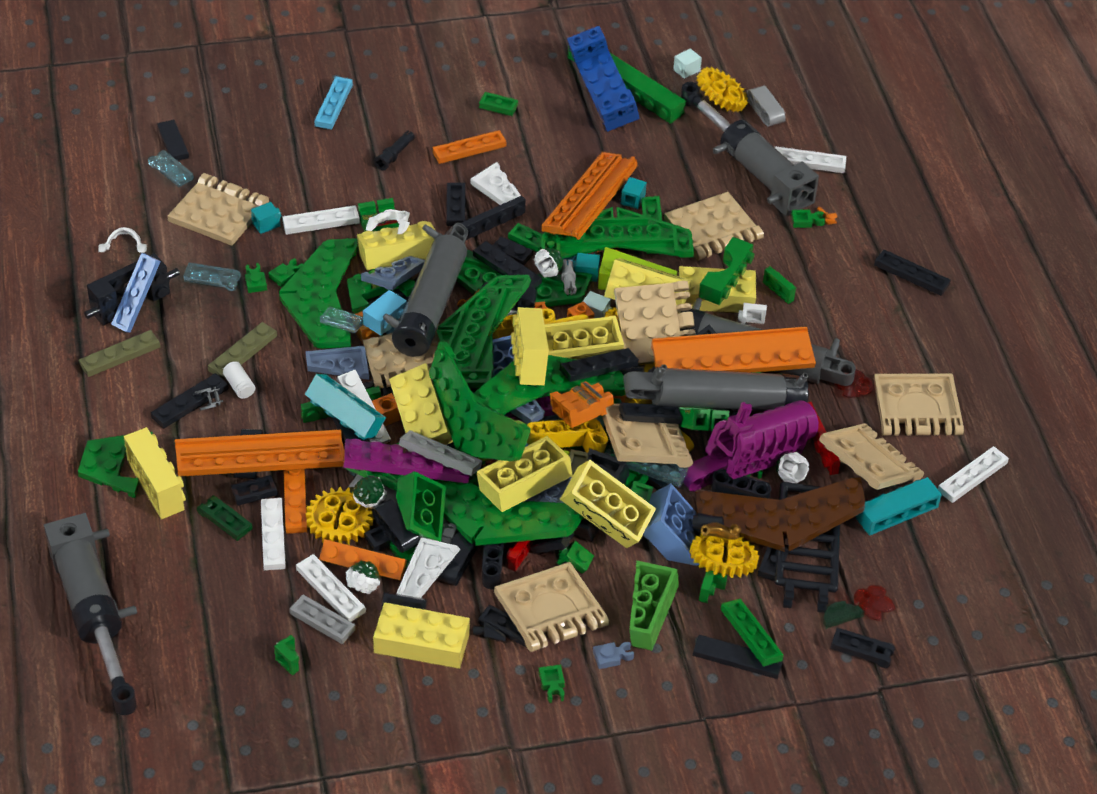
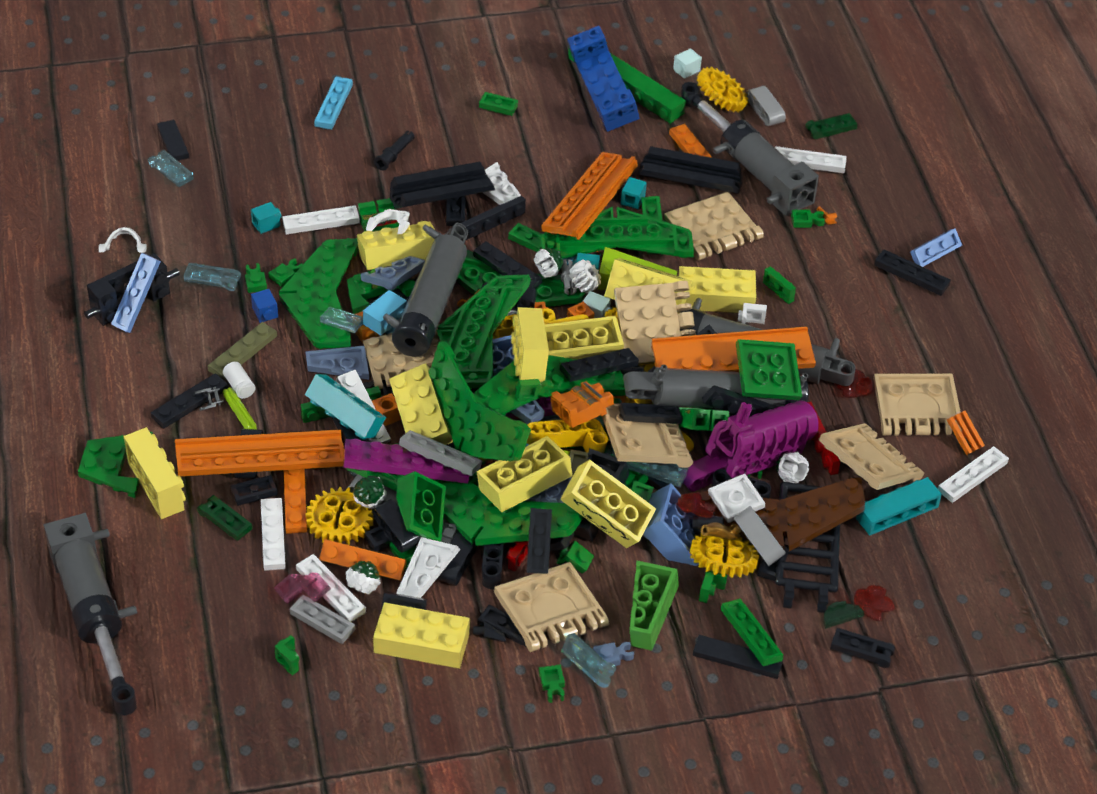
(119, 353): olive plate -> none
(216, 212): tan hinge -> none
(239, 409): none -> lime axle
(264, 305): none -> blue brick
(294, 584): none -> clear pink tile
(439, 185): none -> black piece
(469, 146): orange plate -> none
(514, 250): black plate -> none
(532, 388): none -> green plate
(539, 541): none -> black tile
(585, 276): none -> white gear
(588, 660): none -> clear light blue plate
(687, 141): none -> orange plate
(691, 169): none -> black piece
(693, 503): none -> clear red plate
(717, 285): green arch -> none
(731, 401): none -> black plate
(735, 496): none -> white tile
(759, 535): none -> light grey beam
(768, 369): none -> green plate
(831, 126): none -> dark green plate
(936, 247): none -> medium blue plate
(968, 431): none -> orange tile

